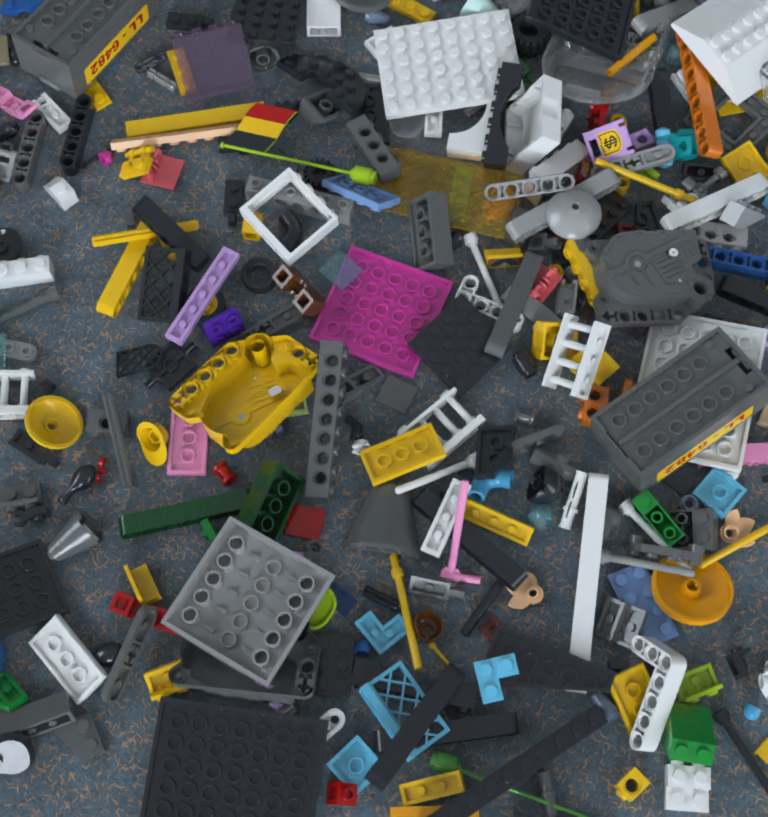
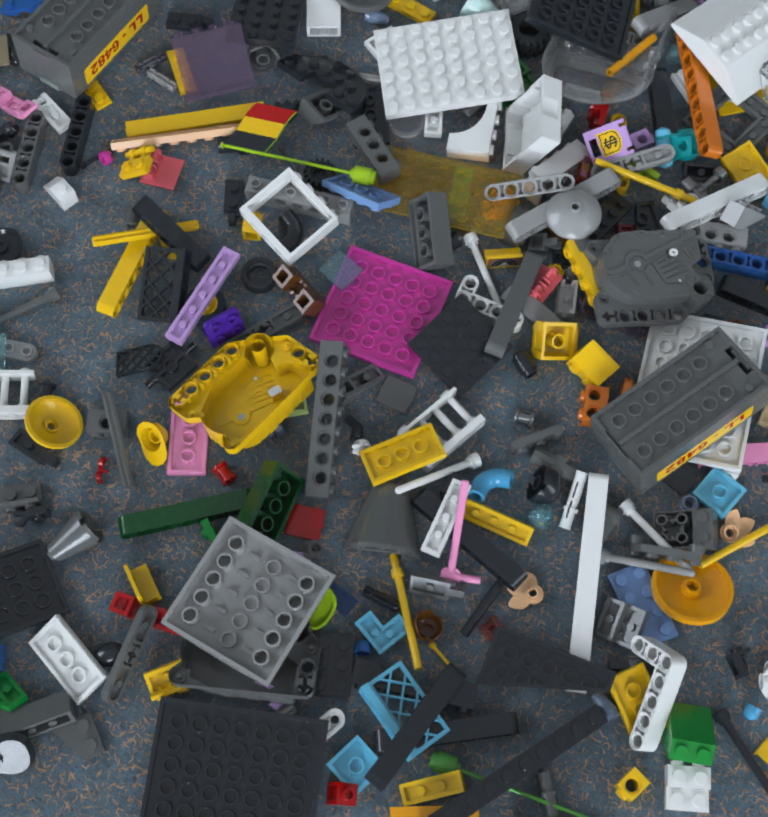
(80, 481): black piece -> none
(489, 673): medium azure plate -> none
(491, 449): black wing -> none
(509, 83): black arch -> none
(590, 360): white fence -> none
(658, 517): green slope -> none
(697, 683): lime bracket -> none

